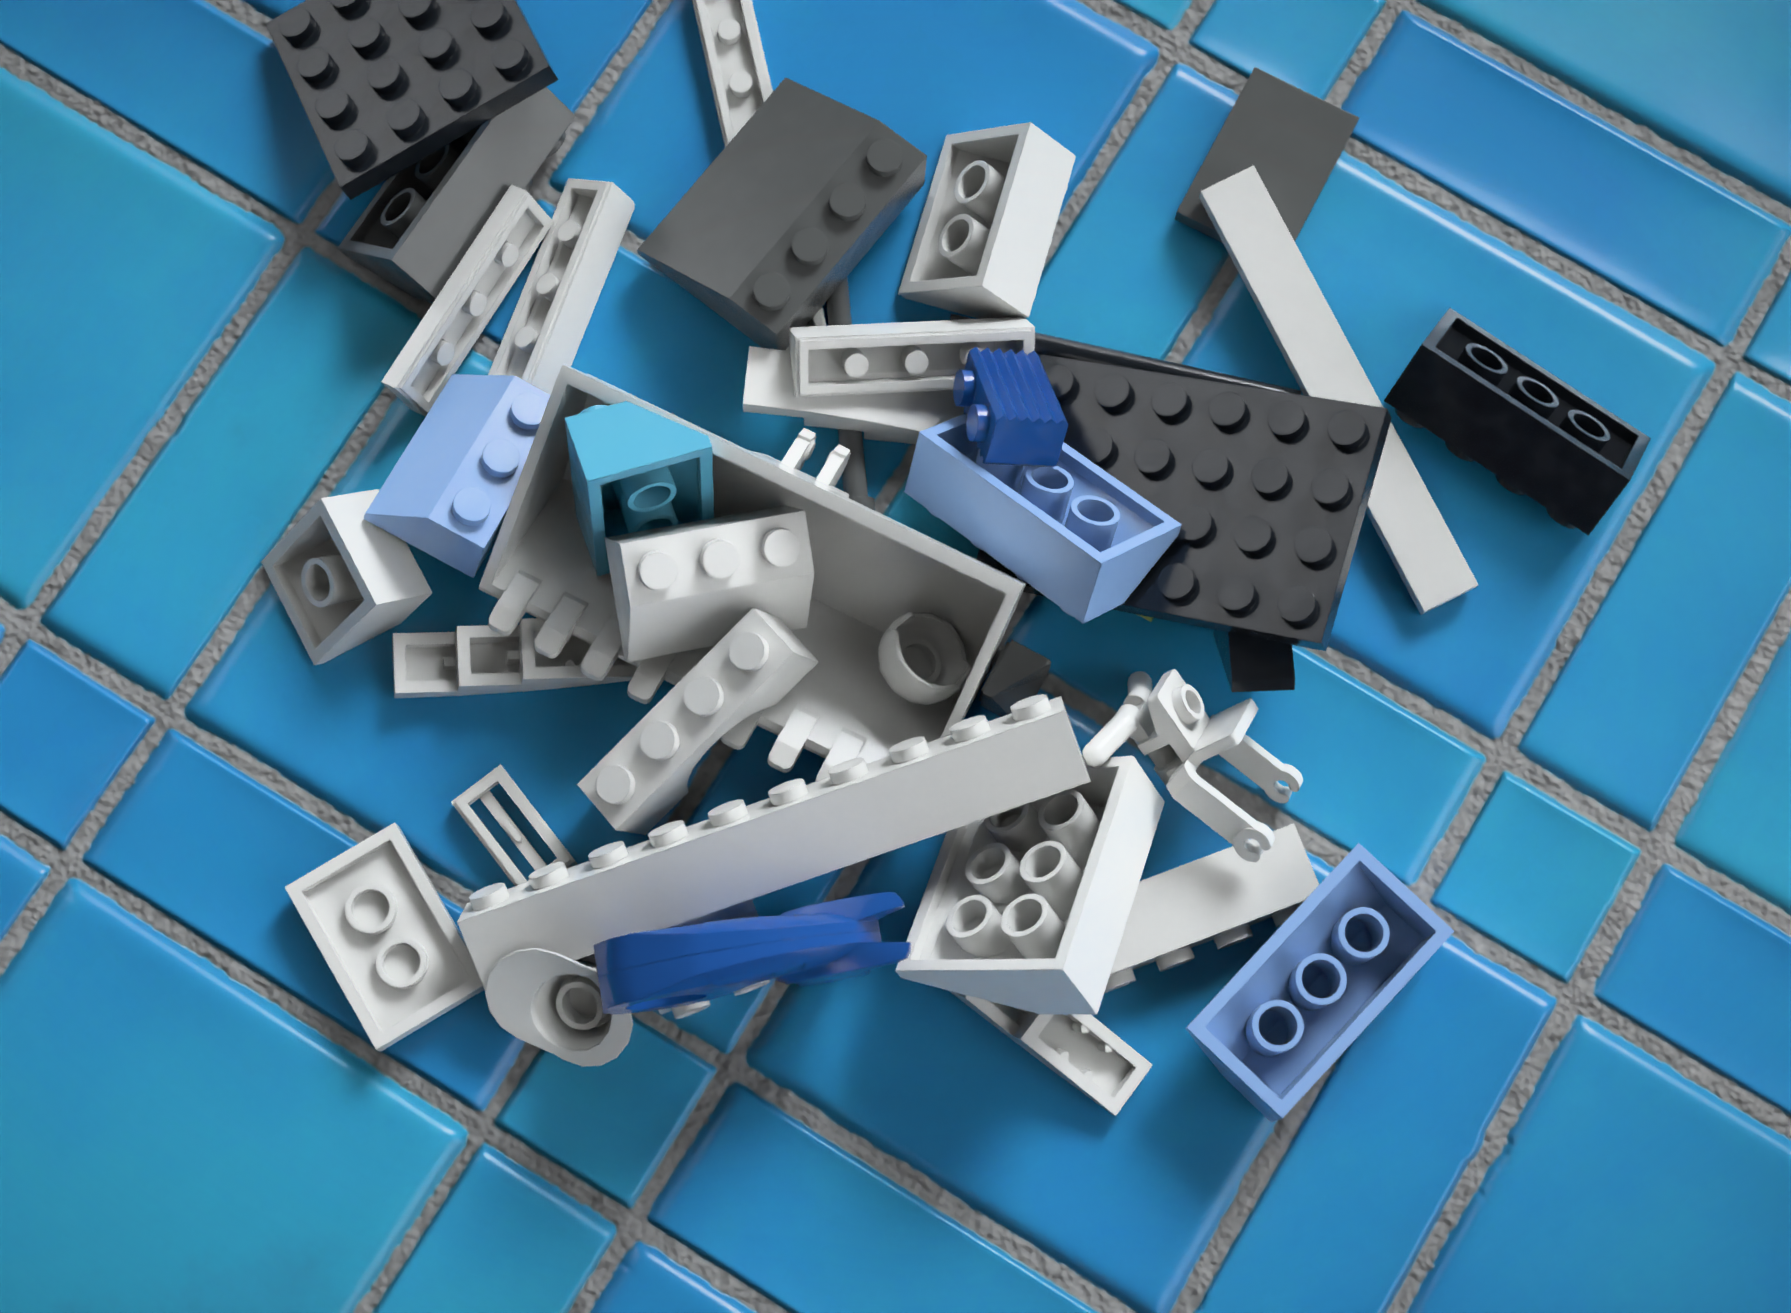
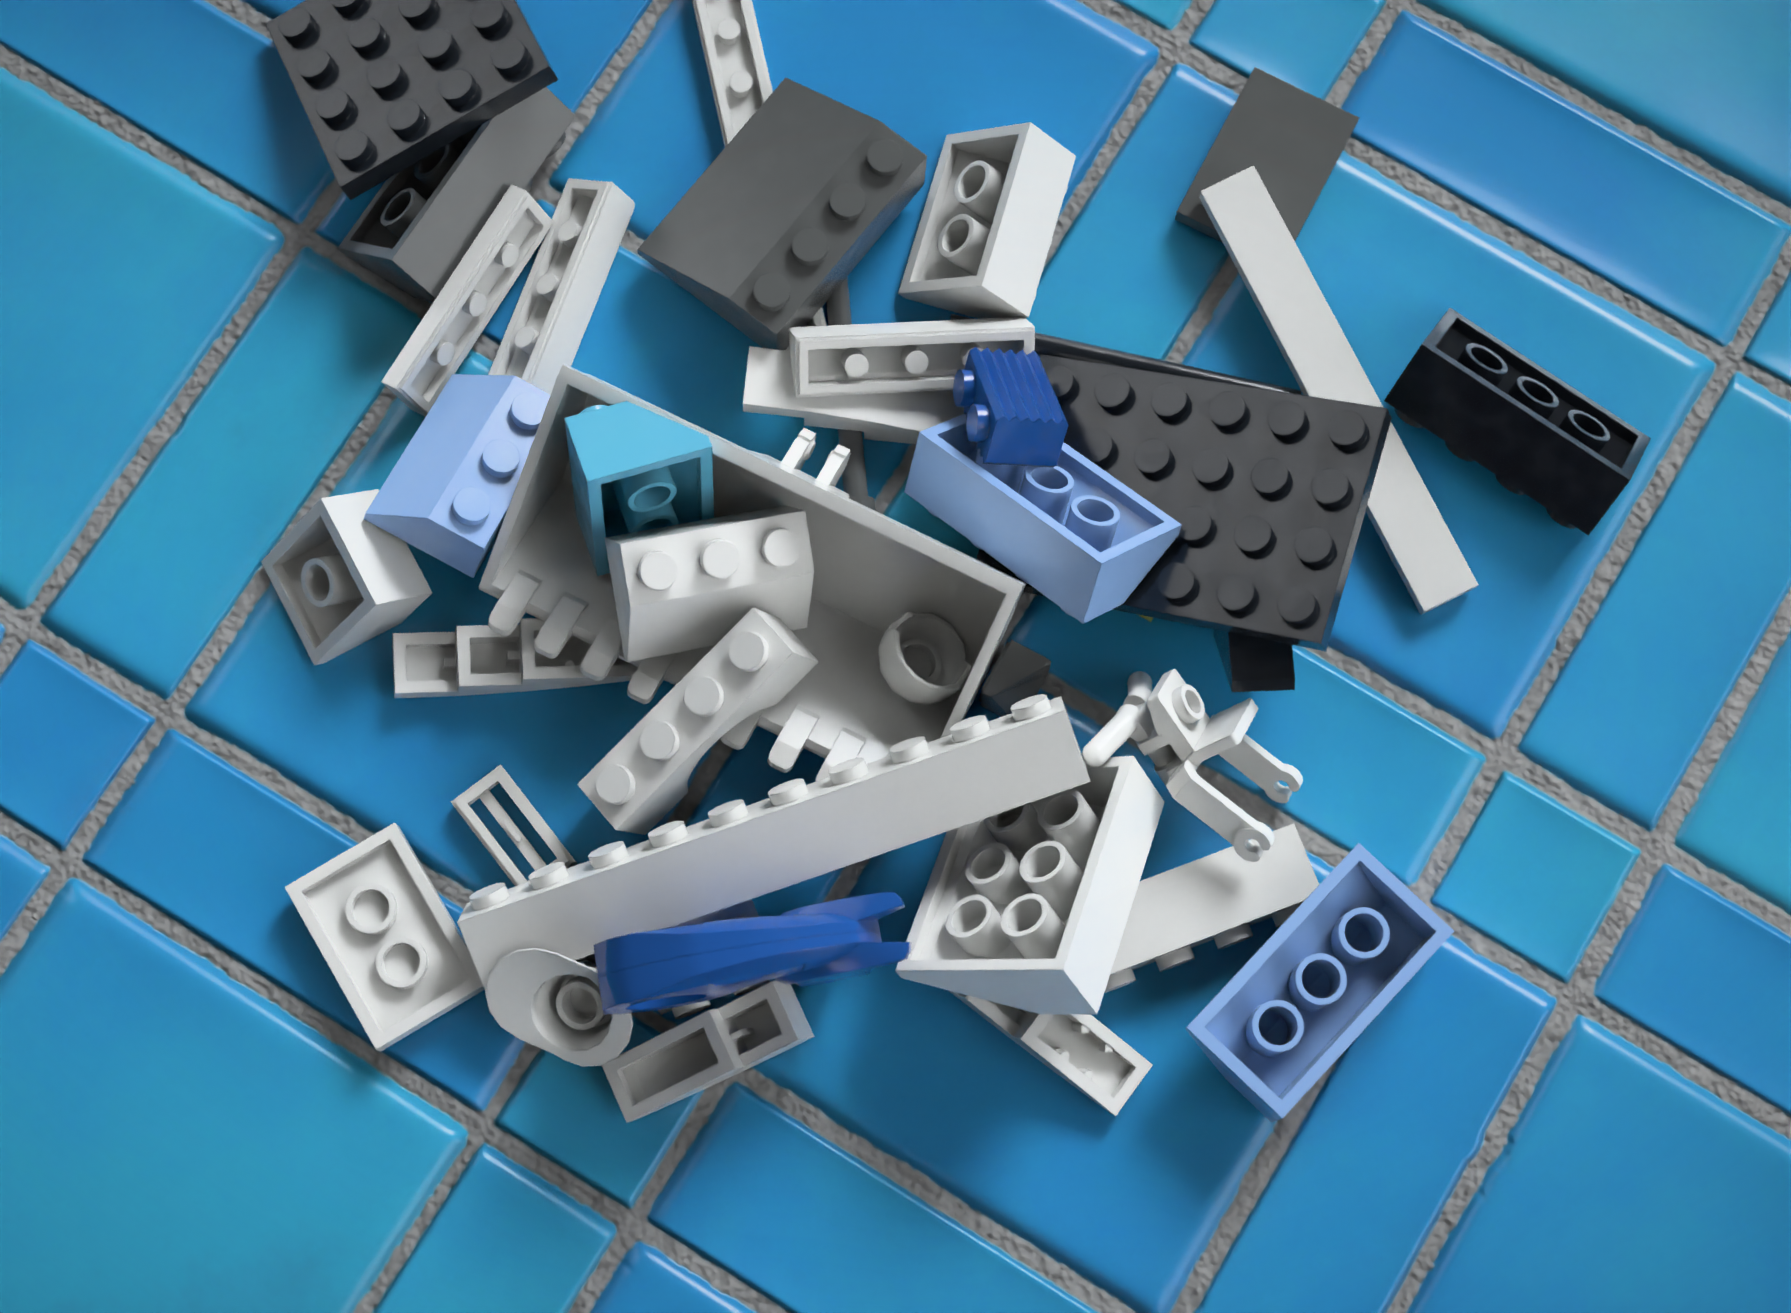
(707, 1050): none -> white slope

